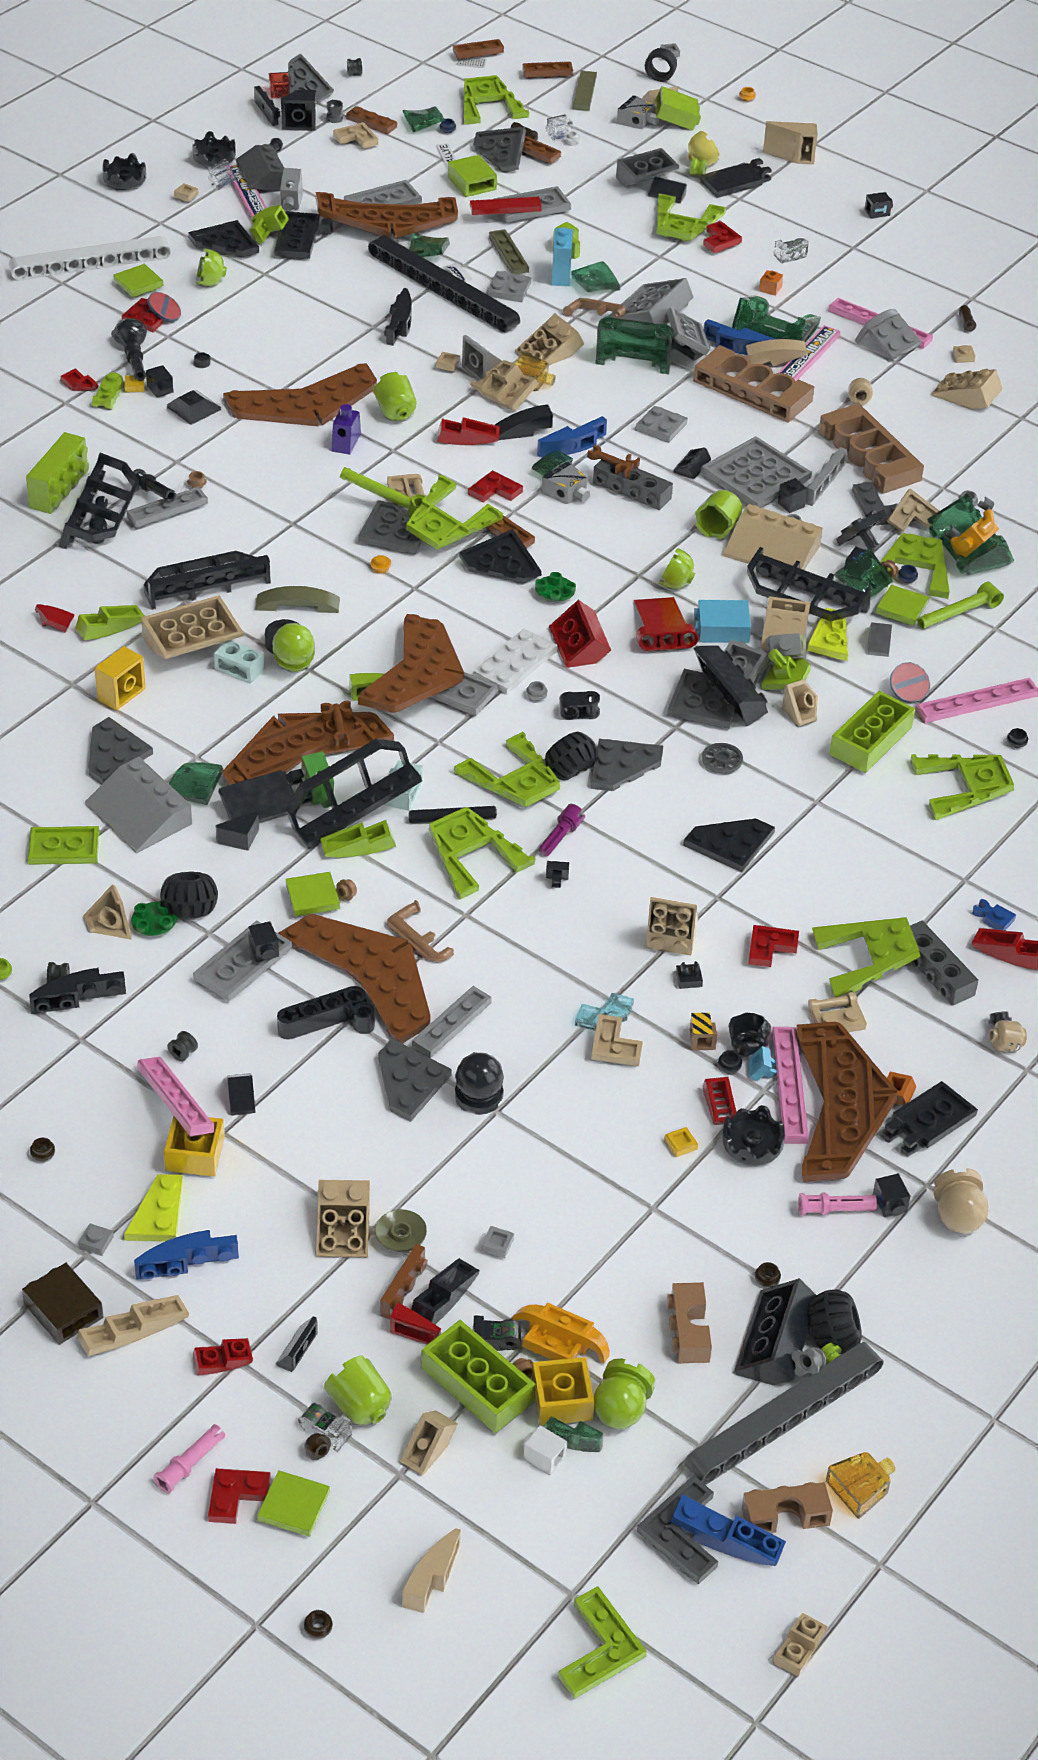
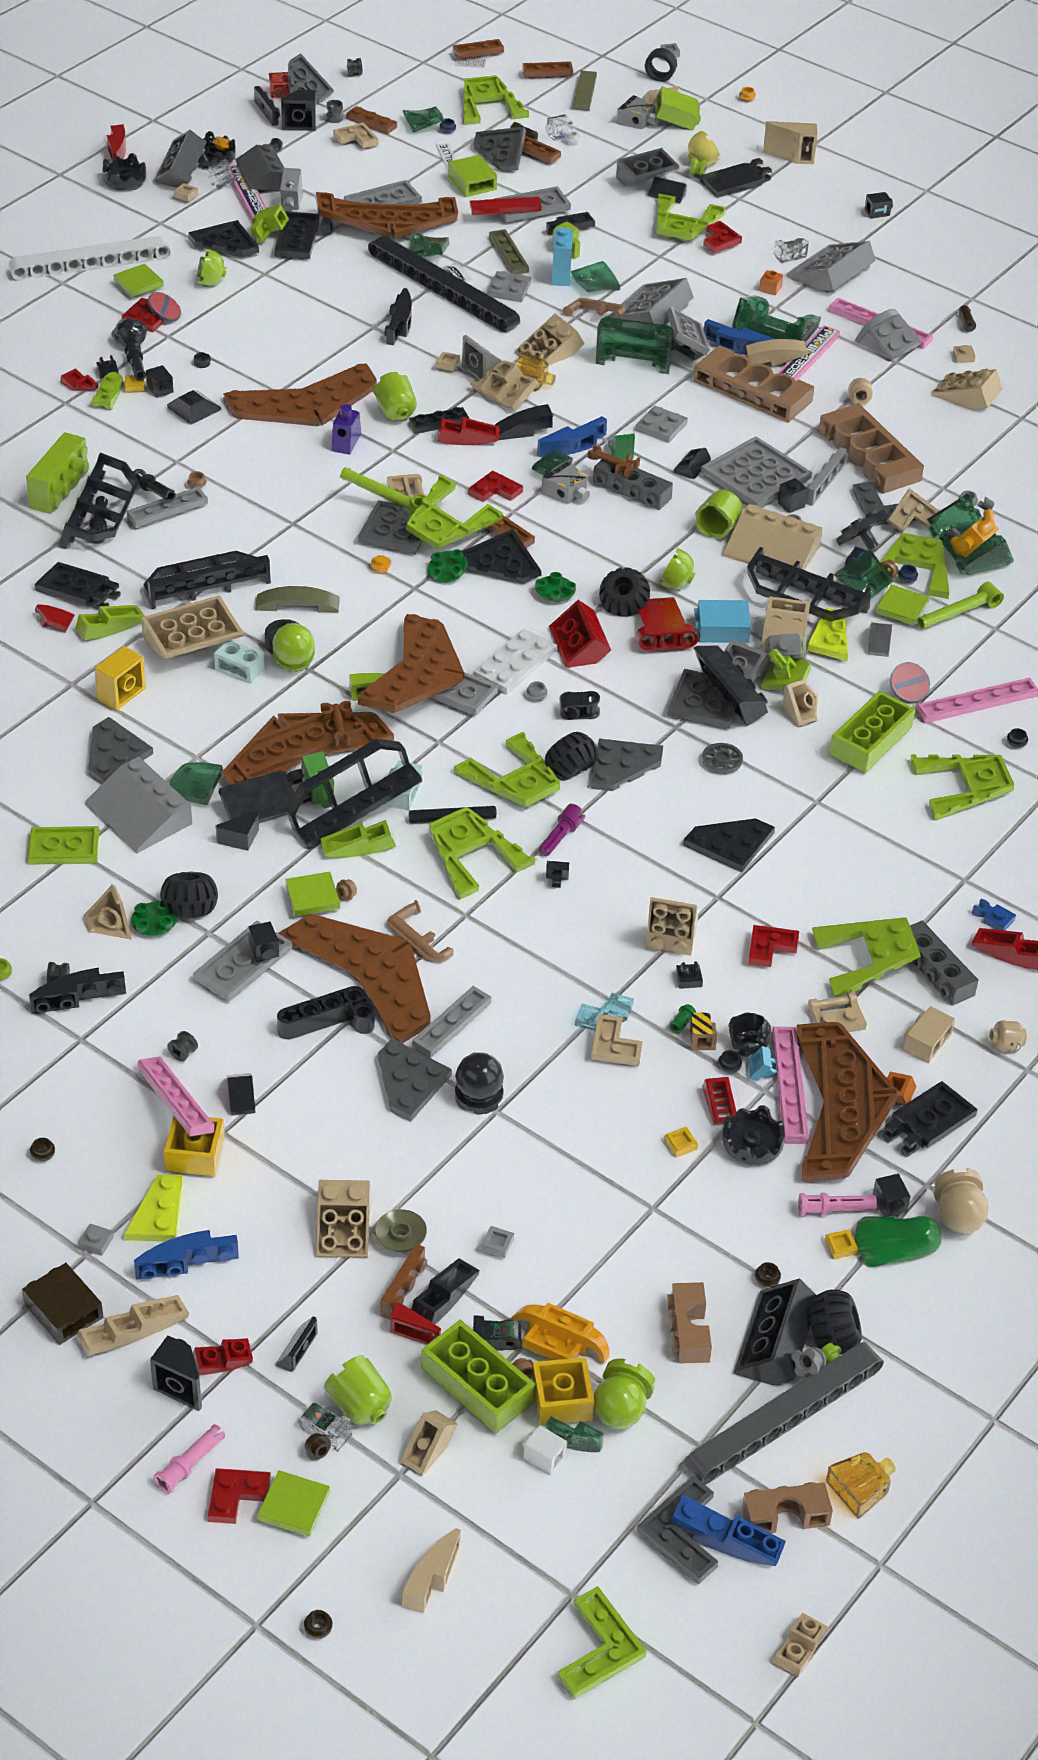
(78, 585): none -> black tile
(106, 367): none -> black tile
(116, 141): none -> red slope
(176, 1372): none -> black slope
(181, 160): none -> dark grey slope
(221, 143): none -> light orange plate
(430, 422): none -> black tile
(447, 566): none -> green dish
(579, 220): none -> black hinge
(622, 445): none -> green slope
(626, 582): none -> black wheel
(682, 1018): none -> green pin
(834, 265): none -> light grey slope
(841, 1244): none -> yellow tile
(895, 1239): none -> green hair
(928, 1034): none -> tan brick
(997, 1016): black plate -> none

